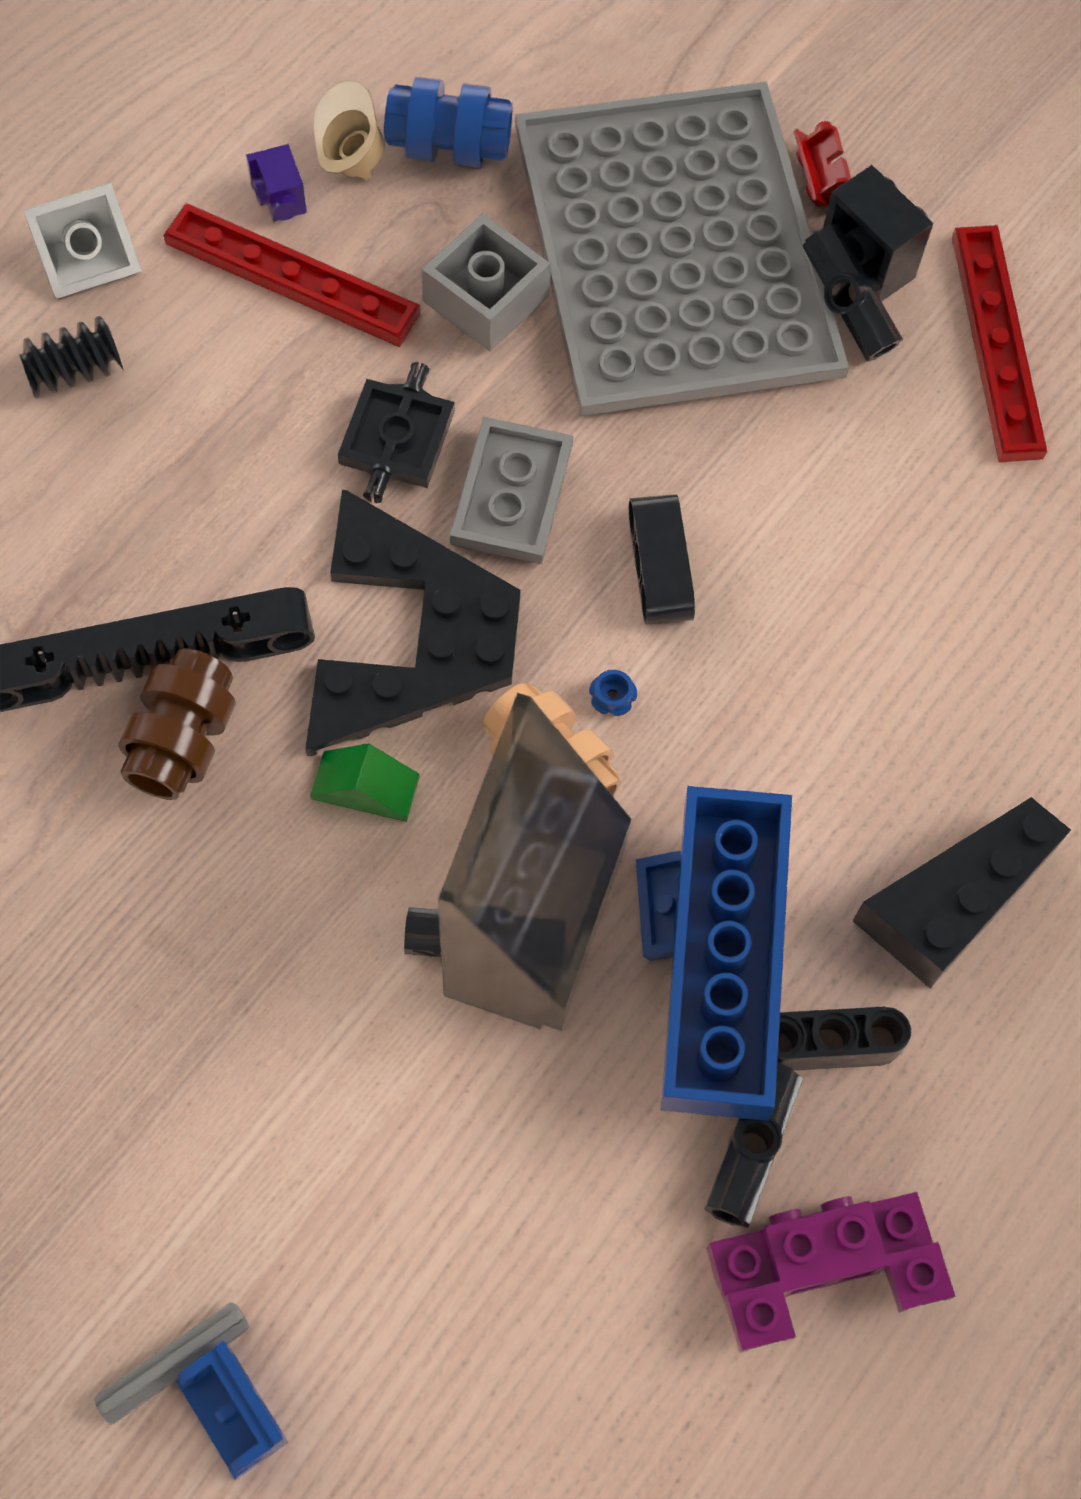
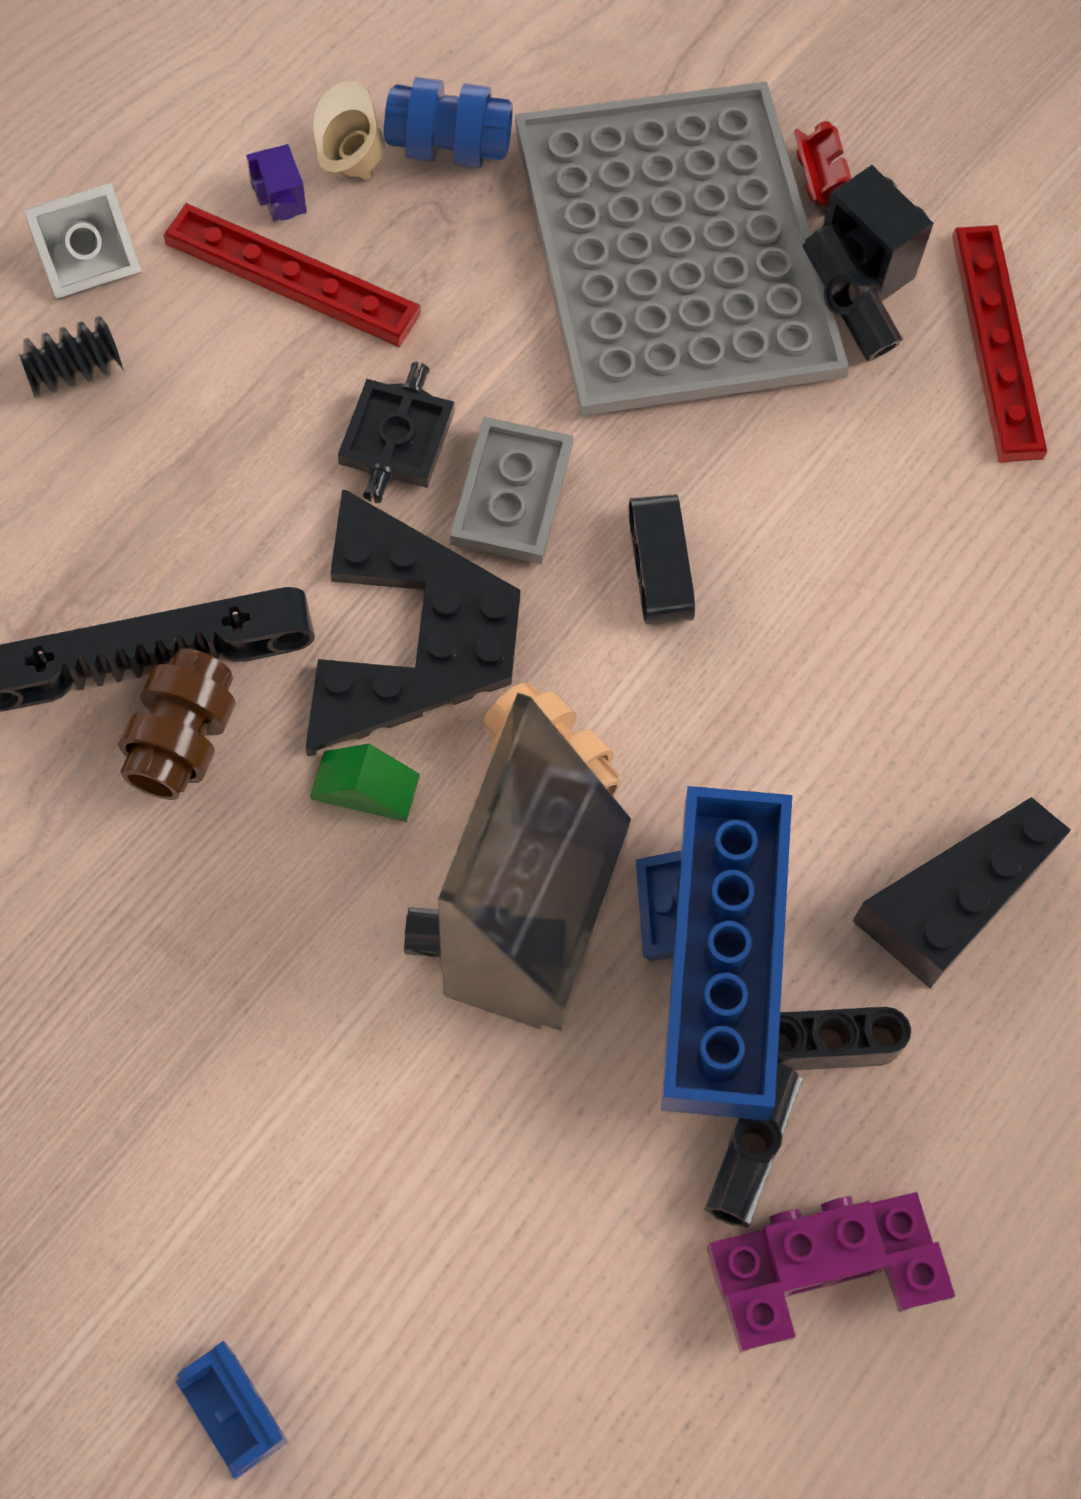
(163, 1367): light grey axle -> none
(486, 282): light grey brick -> none
(613, 681): blue plate -> none

